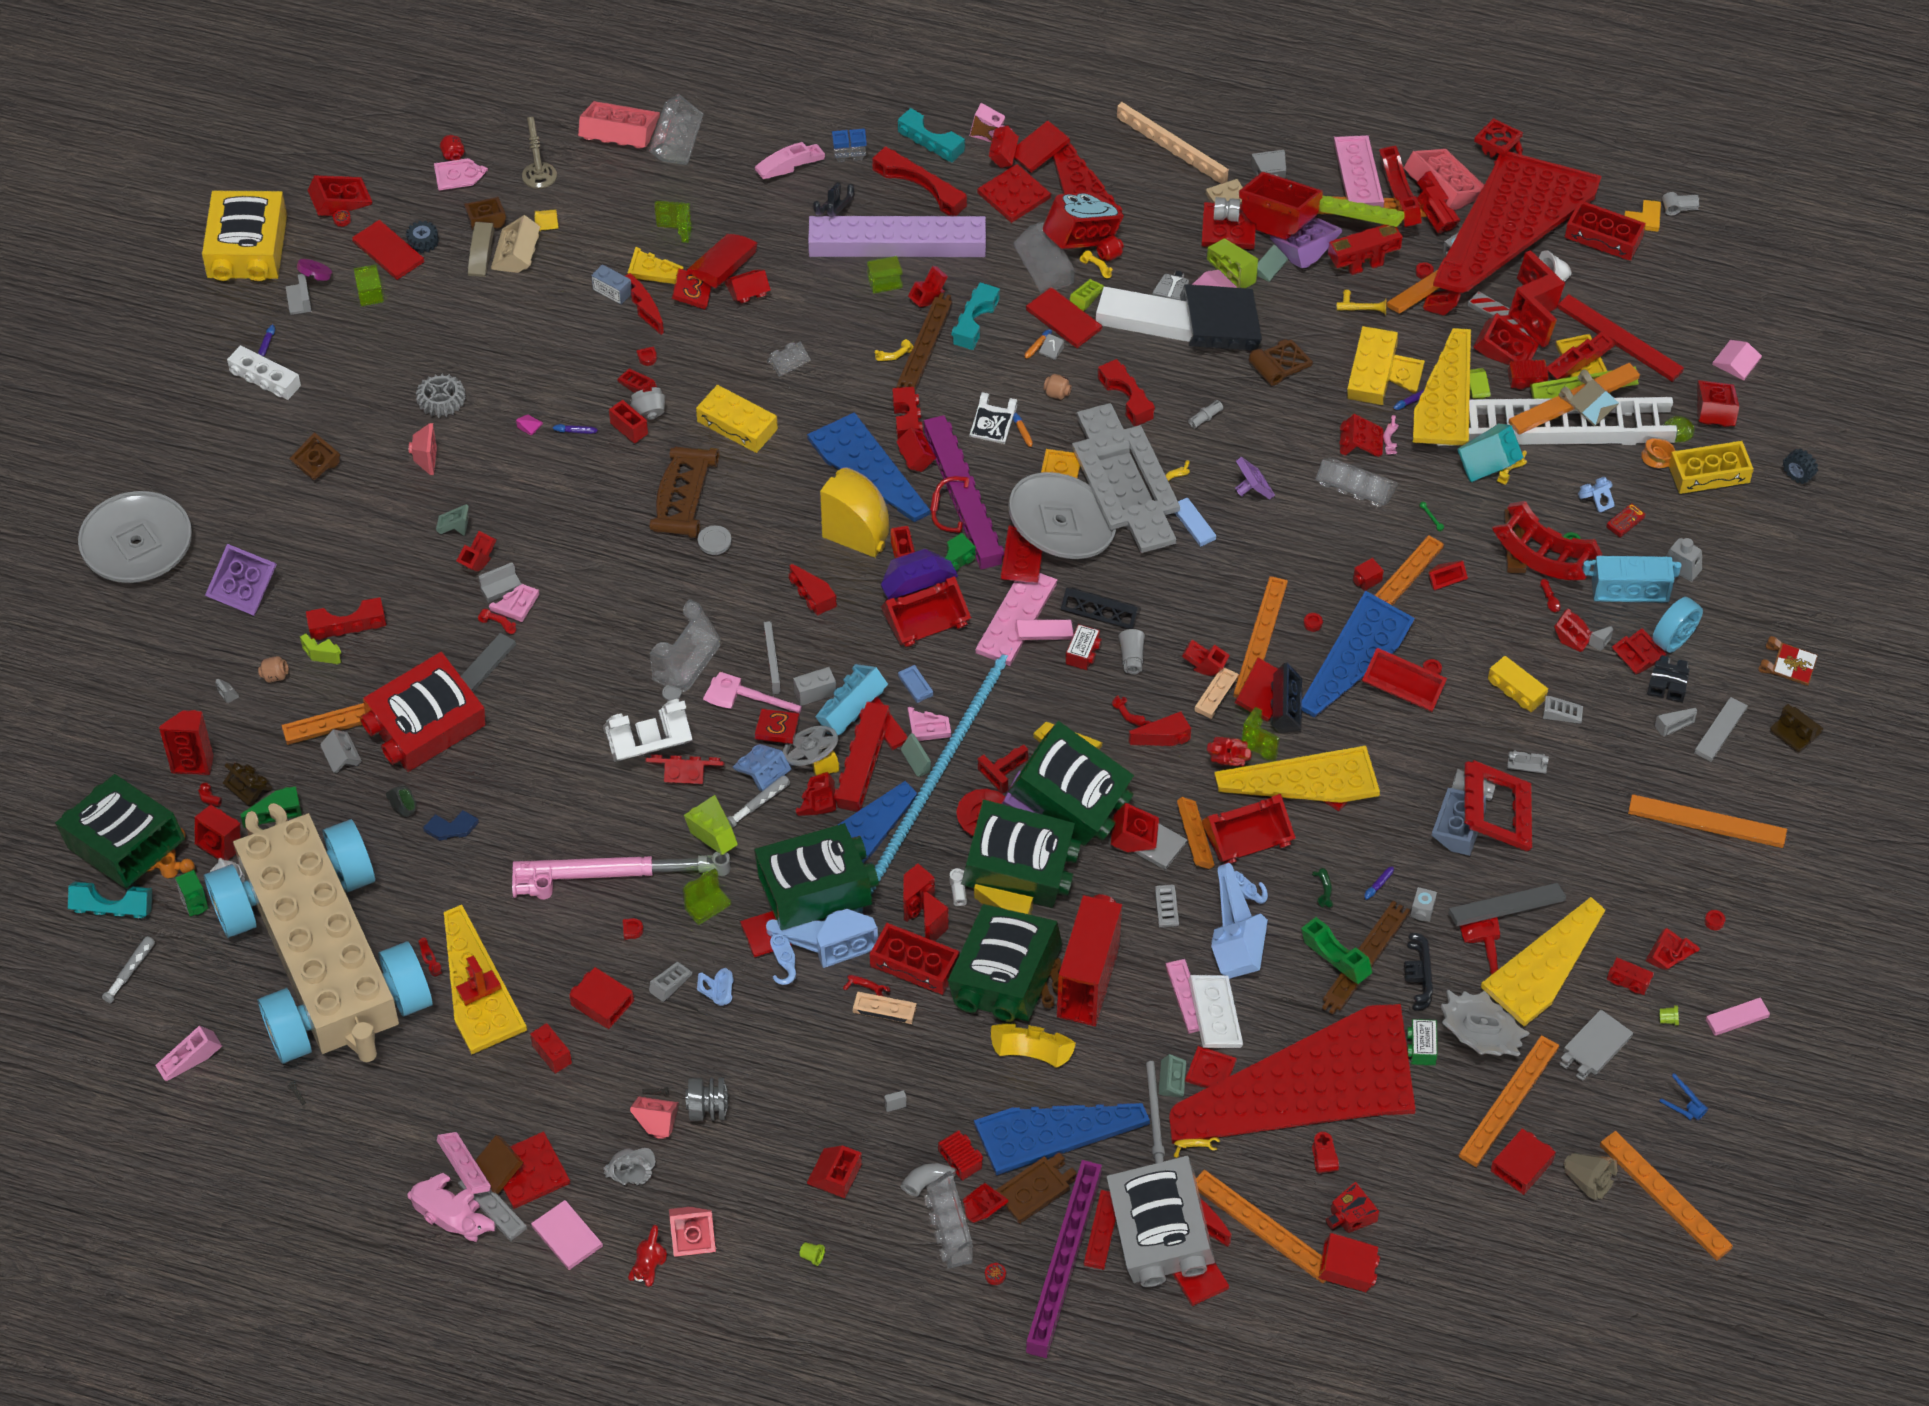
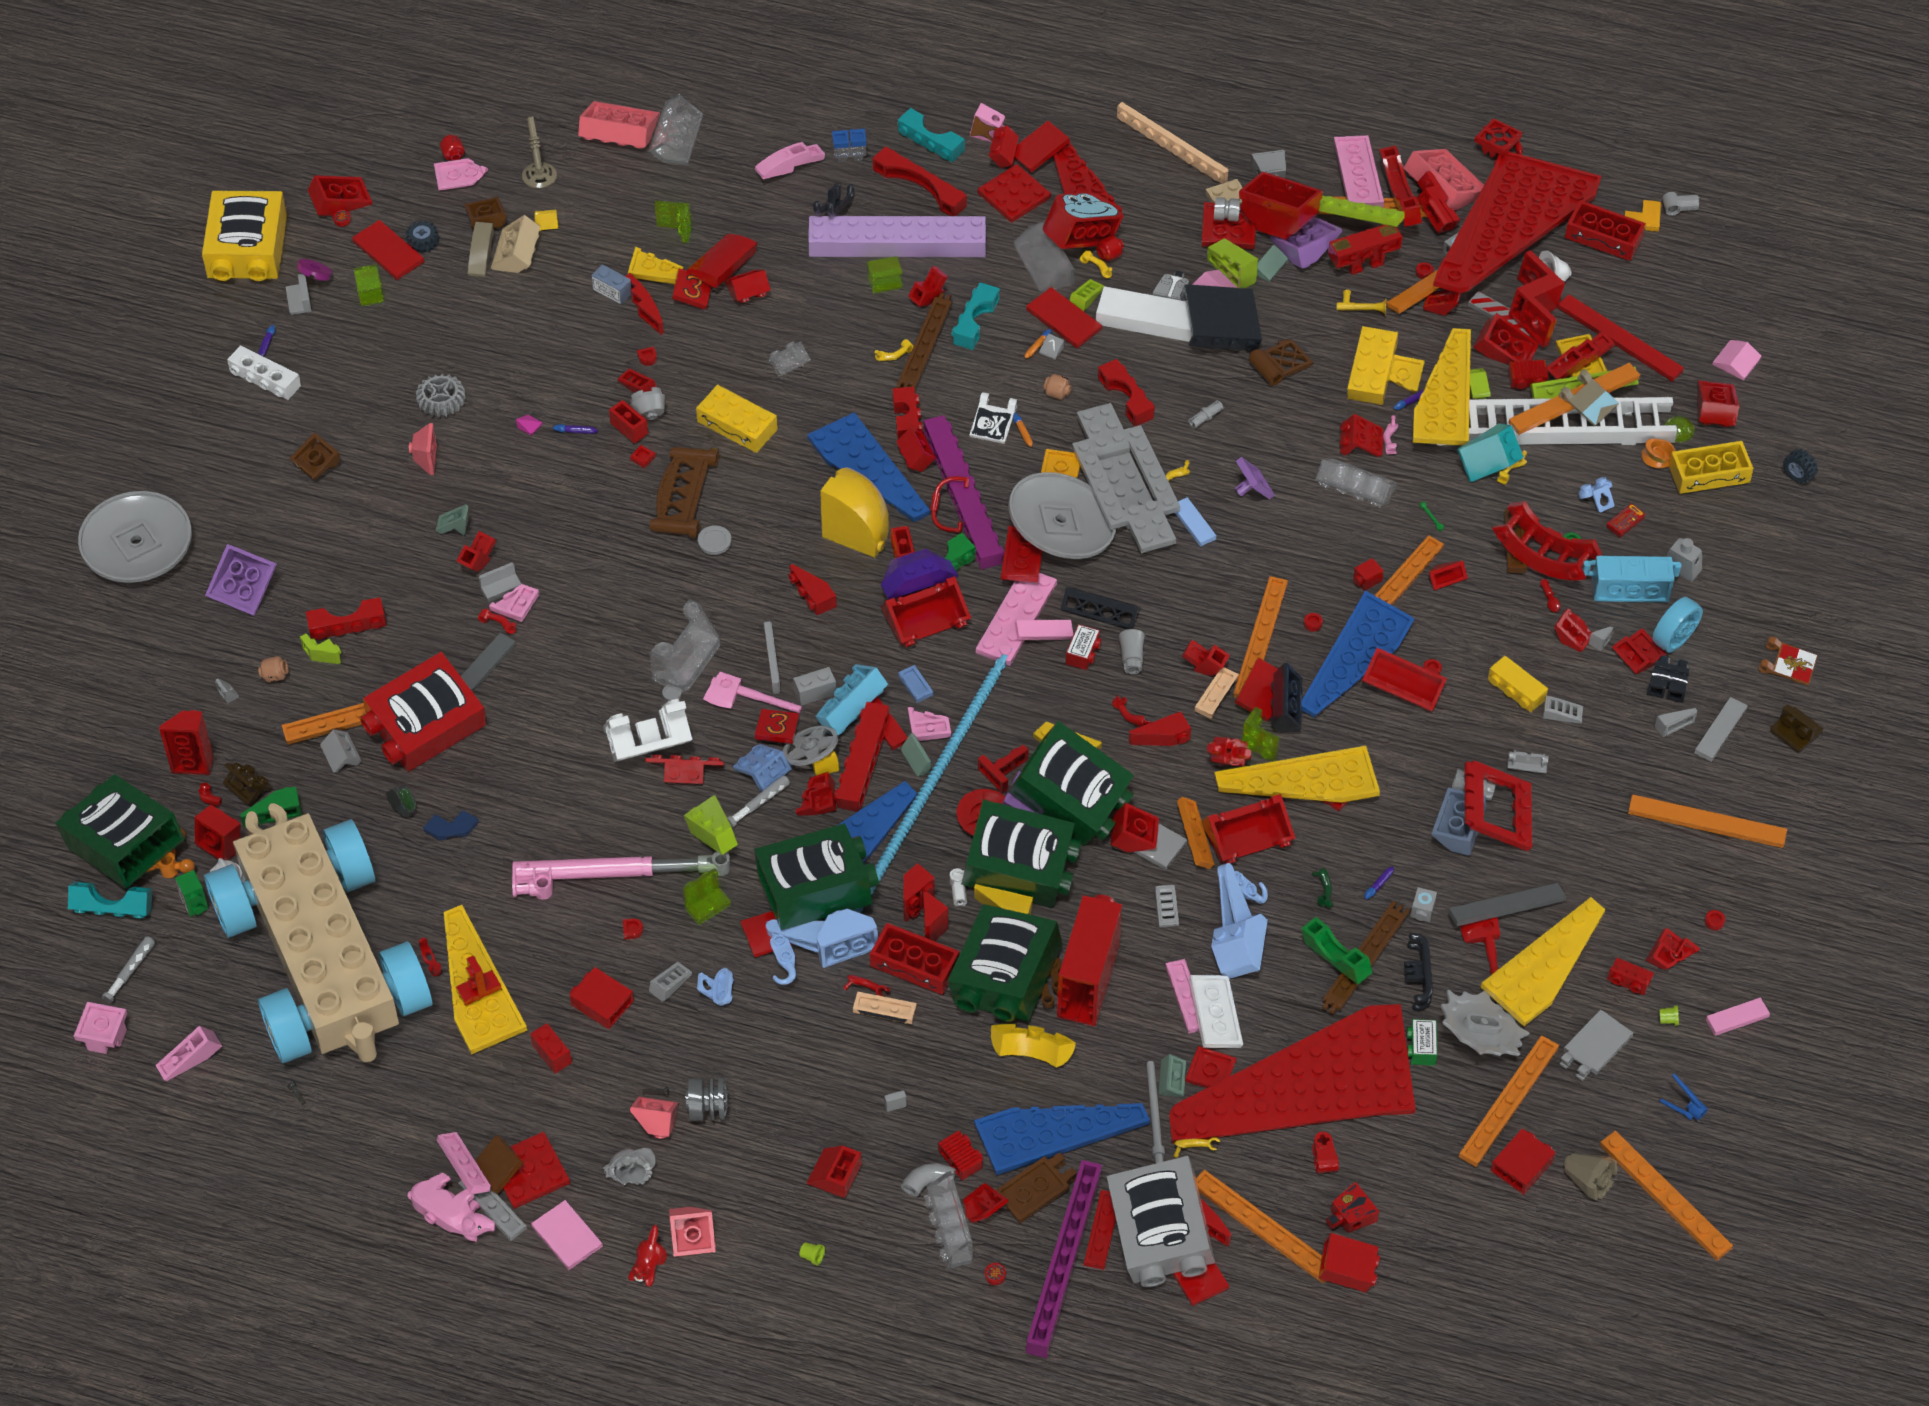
(101, 1027): none -> bright pink panel
(642, 456): none -> red tile

